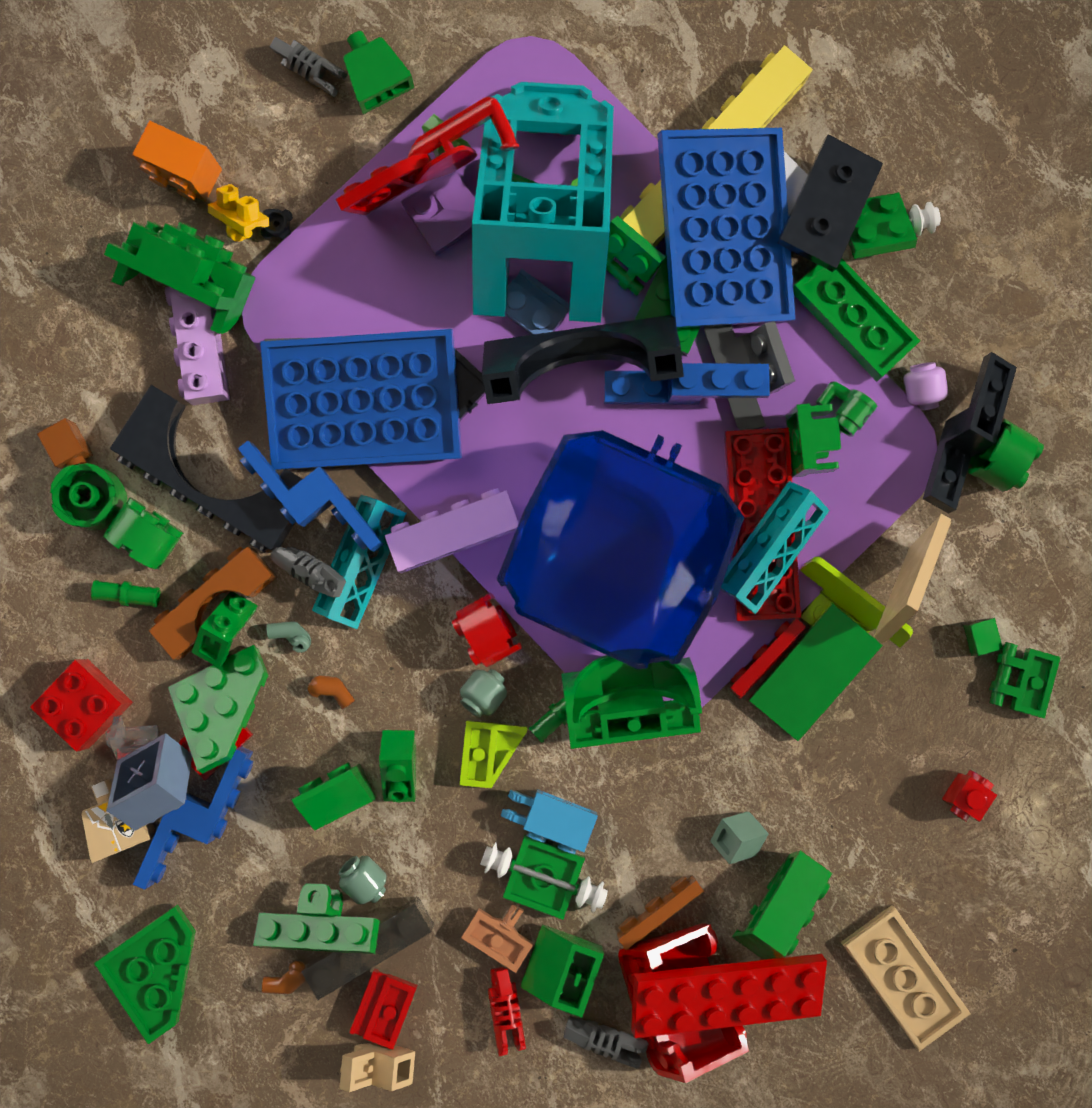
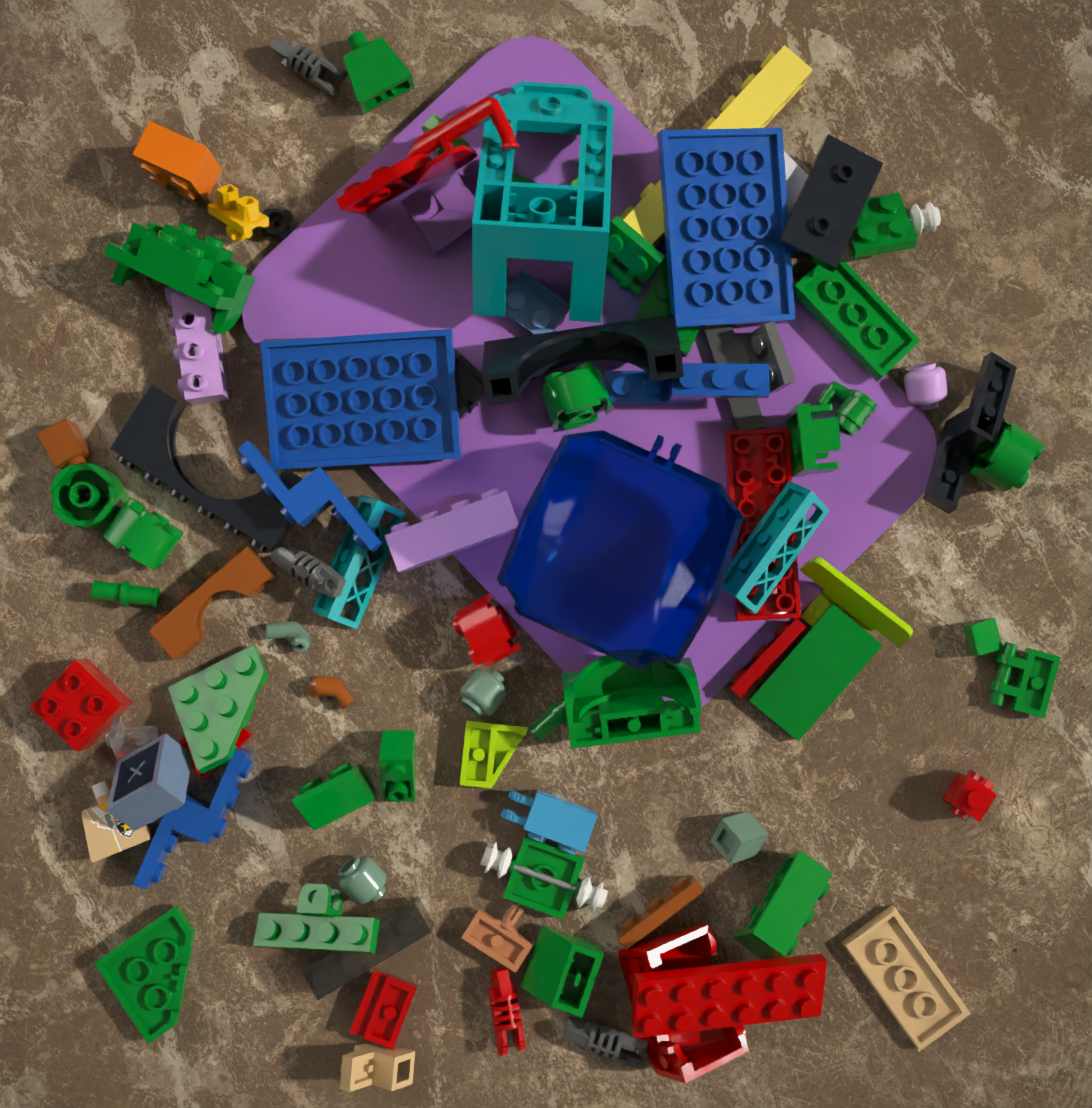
(222, 627): green bracket -> none
(287, 983): dark orange arm -> none
(575, 397): none -> green brick
(913, 579): tan tile -> none

